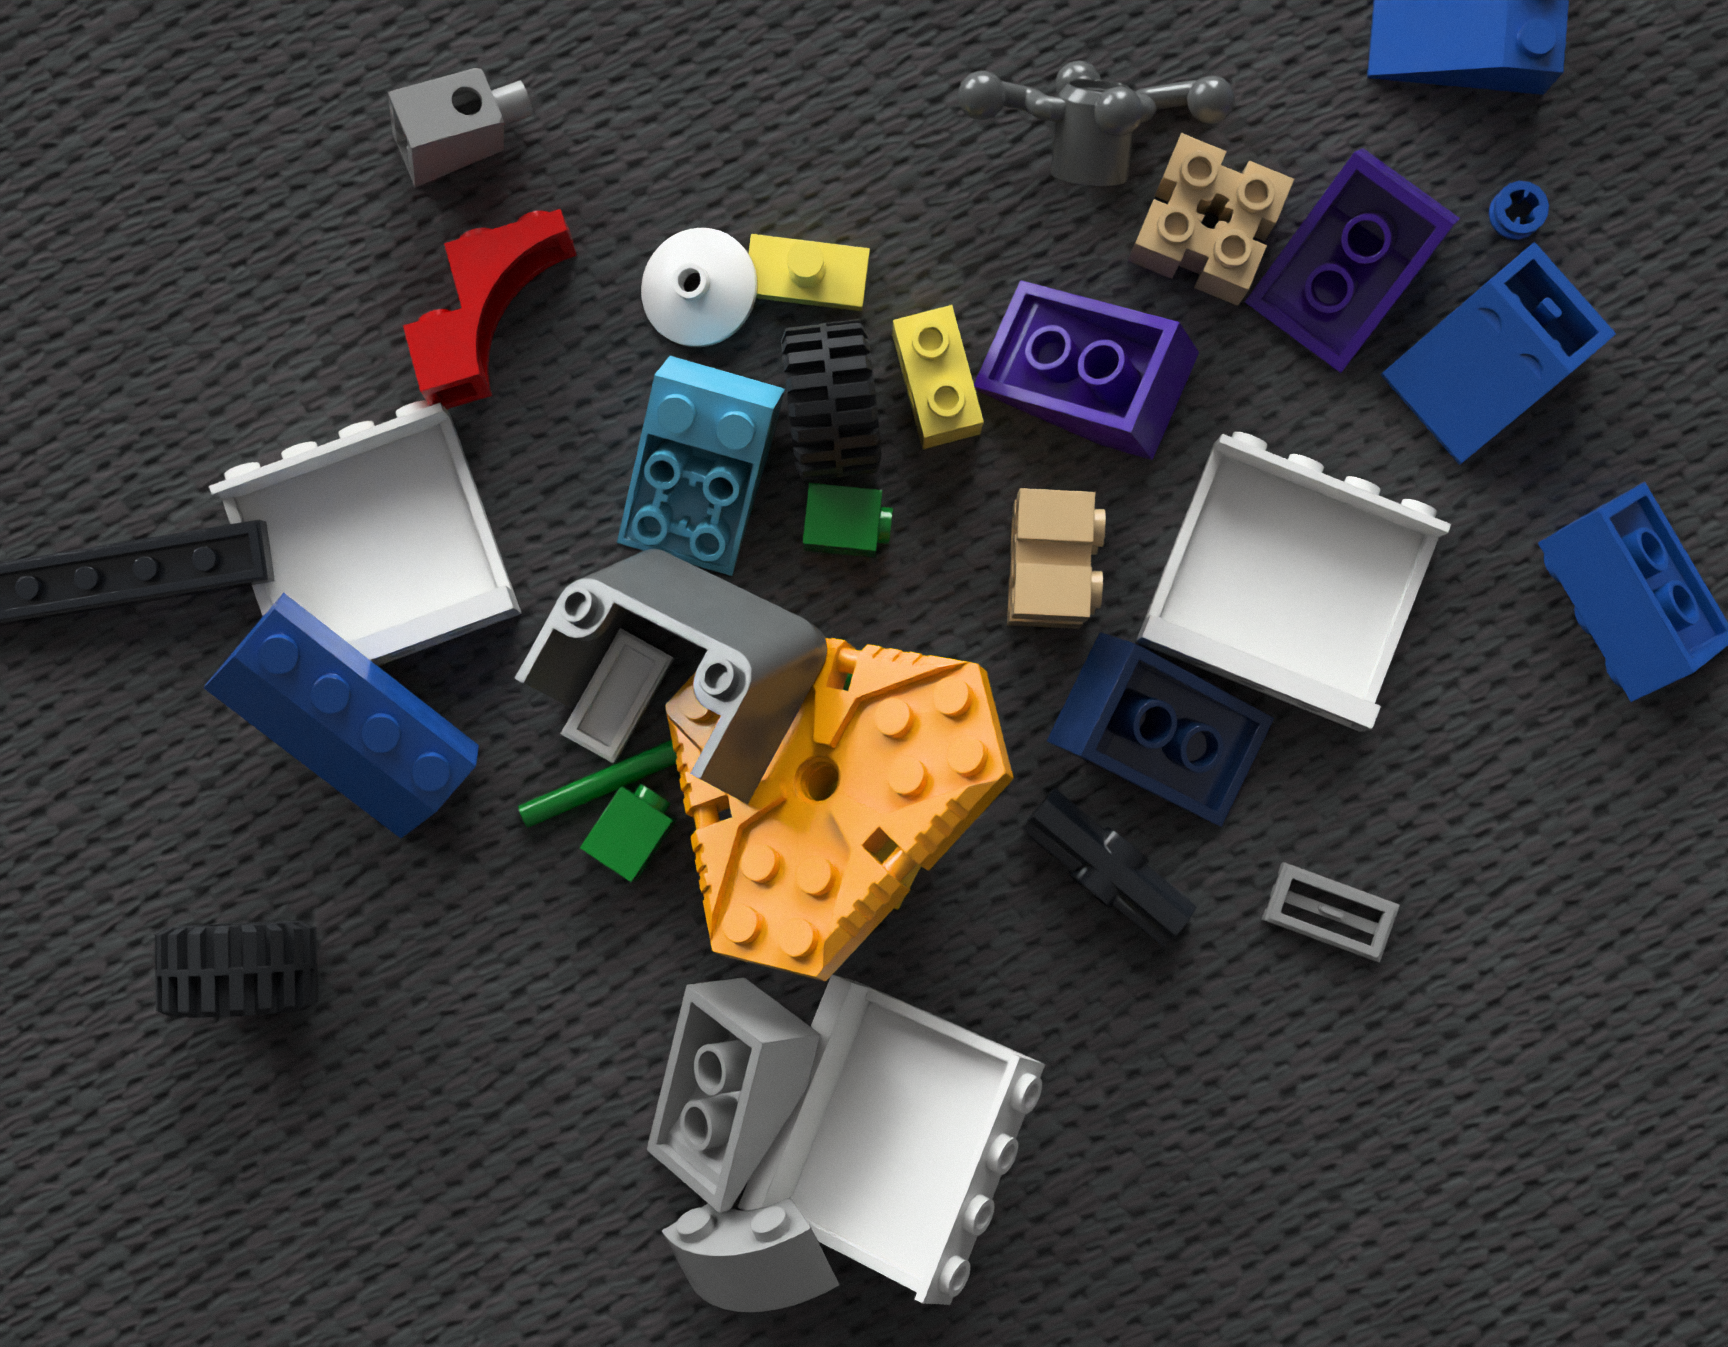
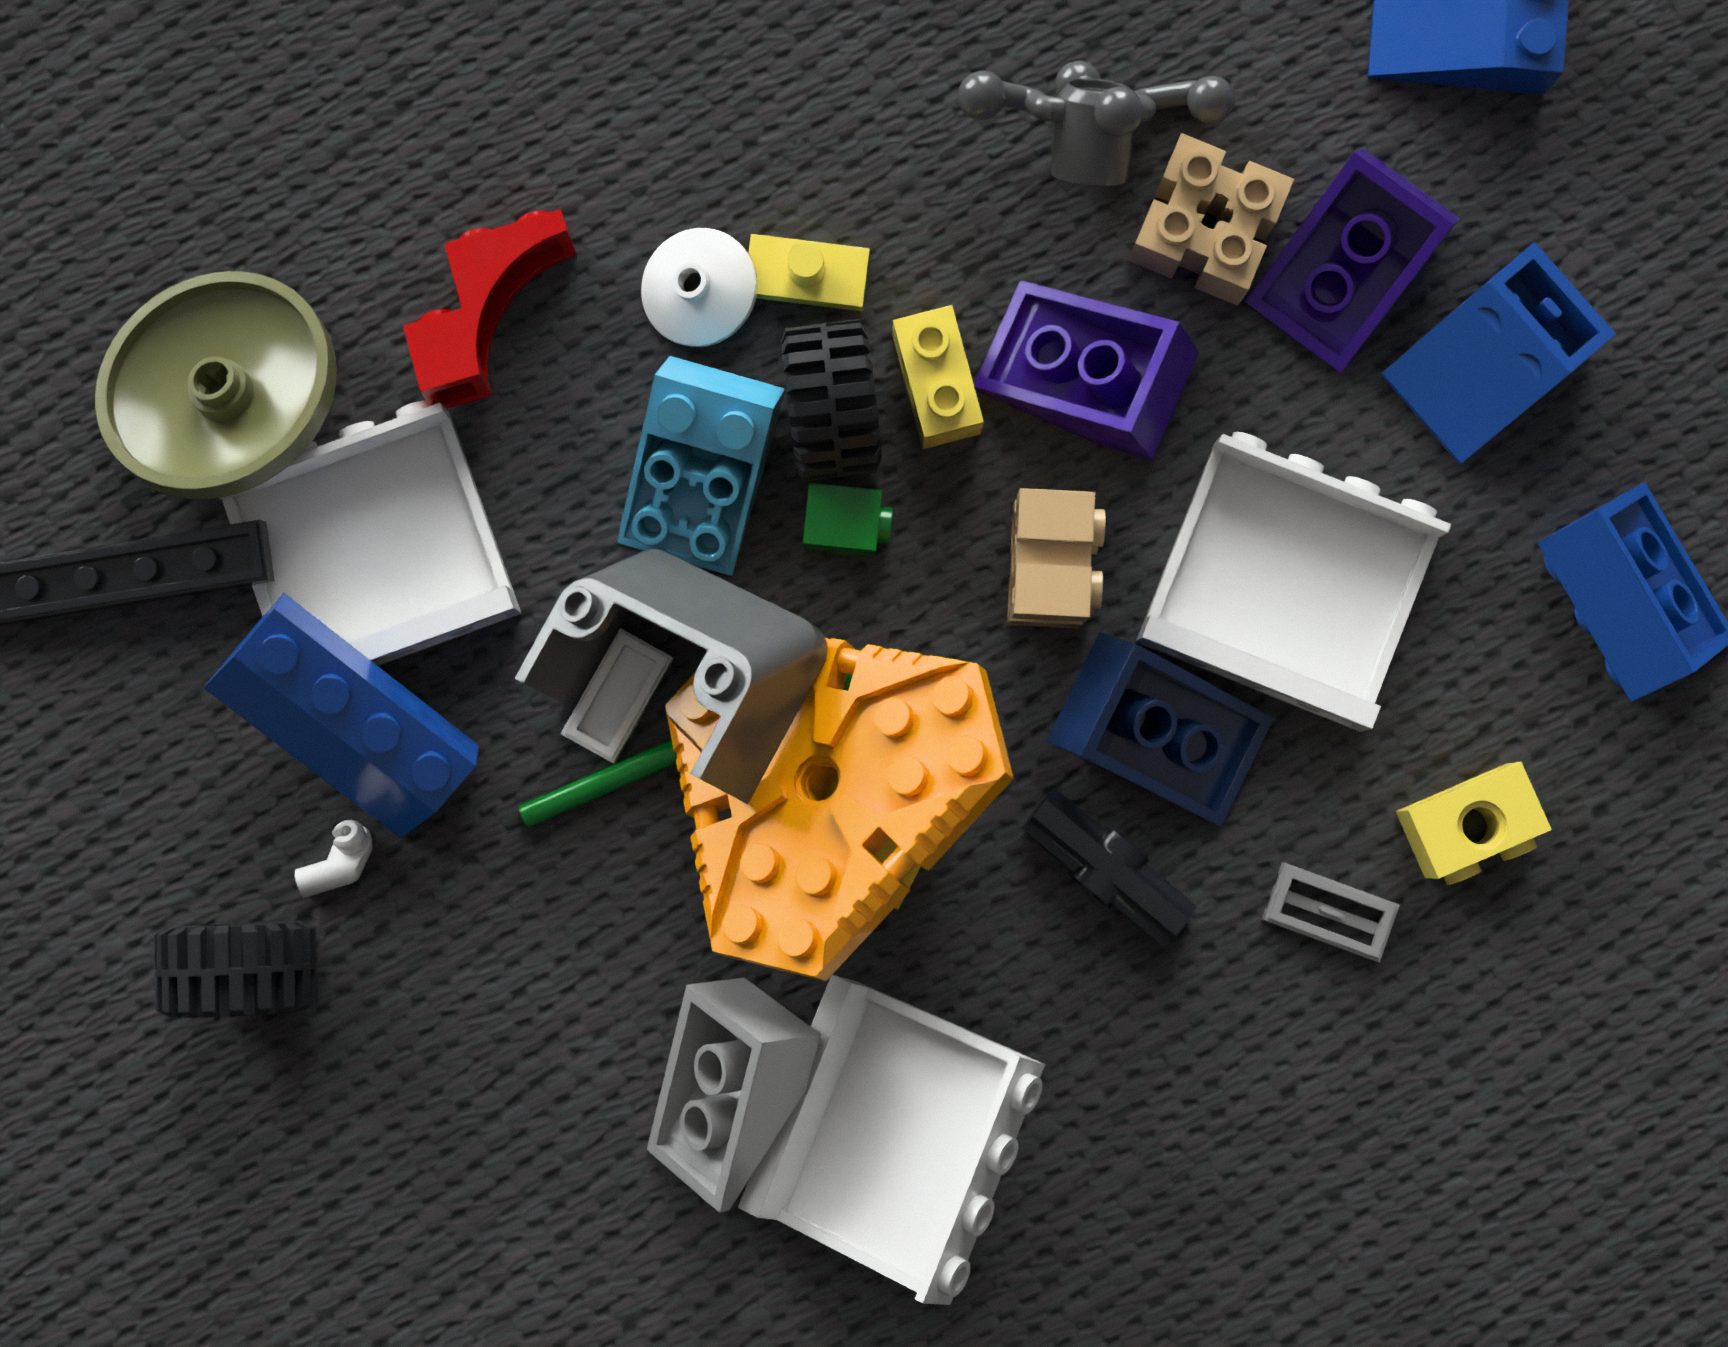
(216, 385): none -> olive dish
(344, 863): none -> white arm
(453, 122): light grey torso -> none
(630, 831): green brick -> none
(751, 1257): light grey brick -> none
(1510, 814): none -> light yellow brick
(1524, 191): blue bush -> none

